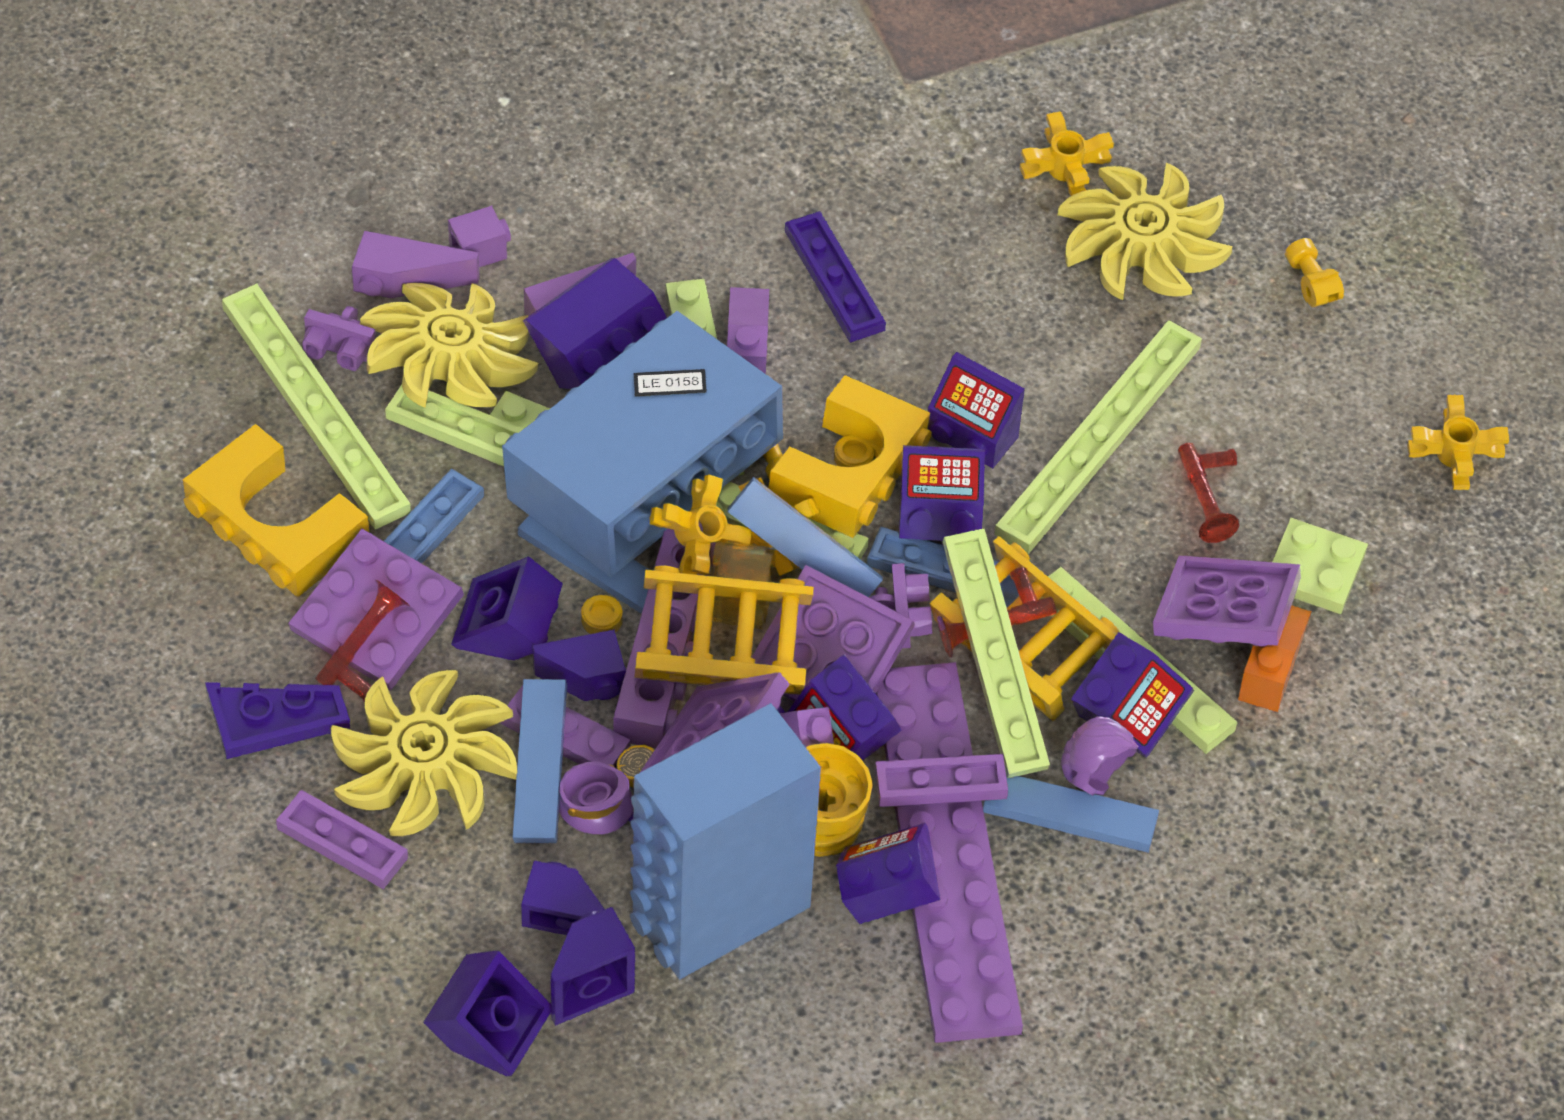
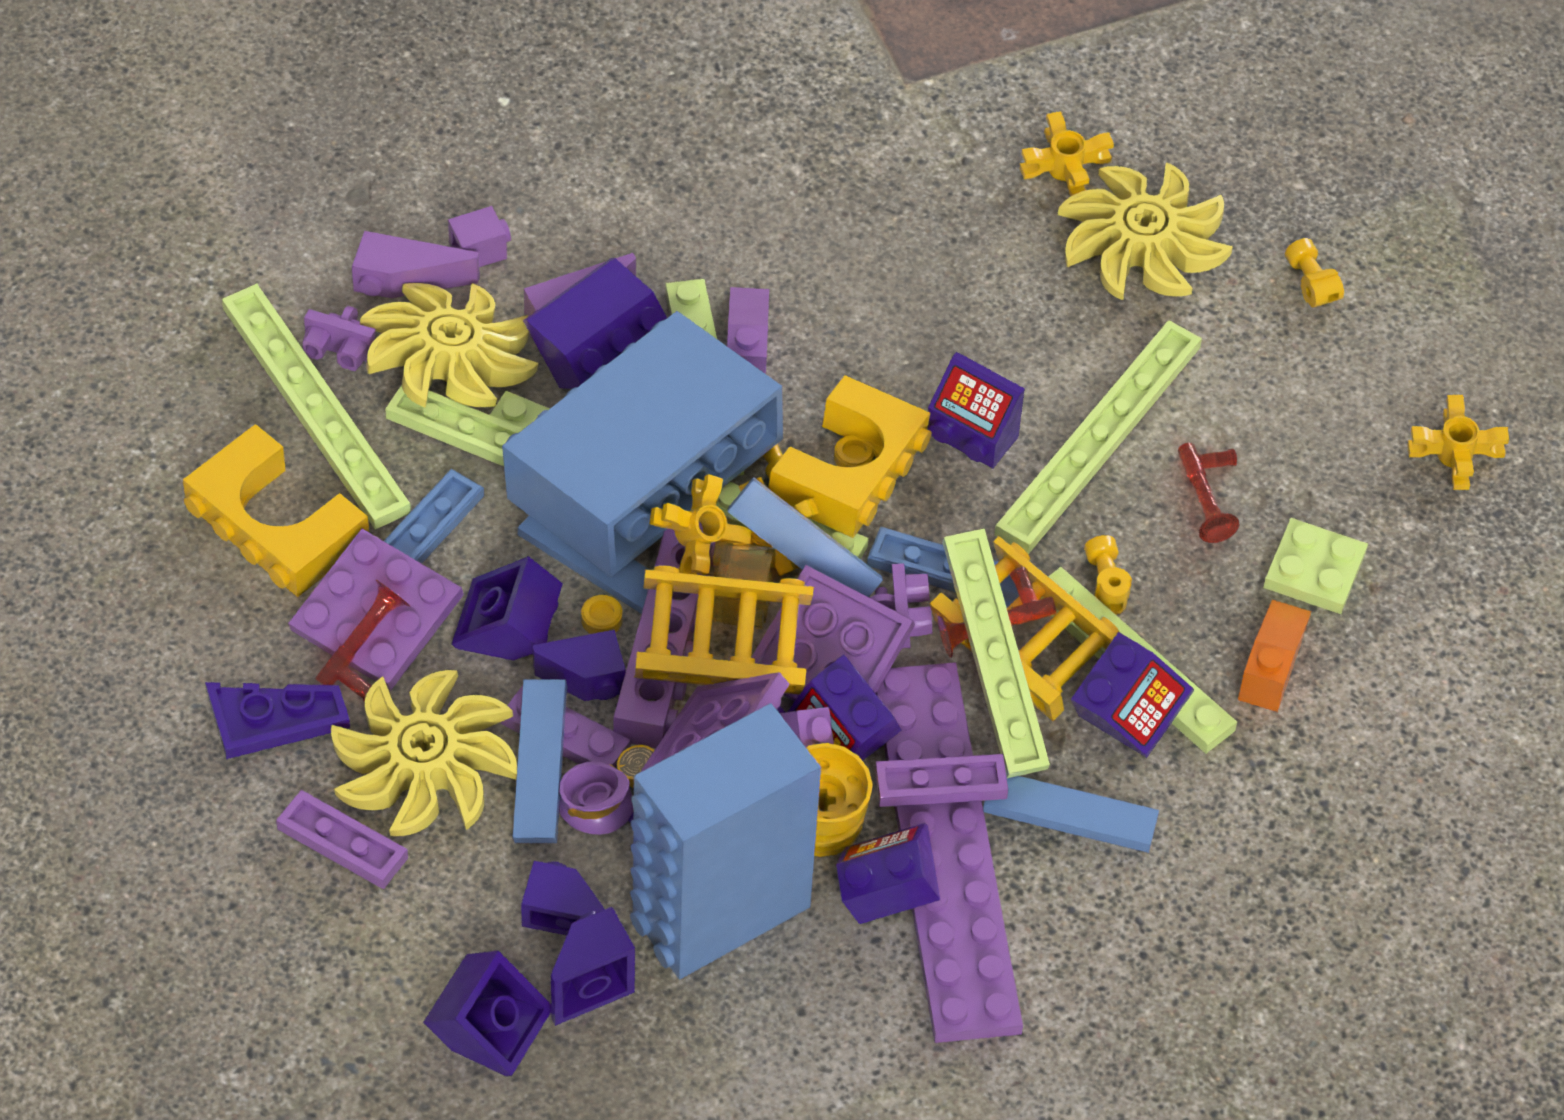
(670, 382): sticker -> none
(835, 277): dark purple tile -> none
(940, 492): slope -> none
(1095, 754): medium lavender hair -> none
(1112, 582): none -> yellow leg
(1227, 600): medium lavender plate -> none

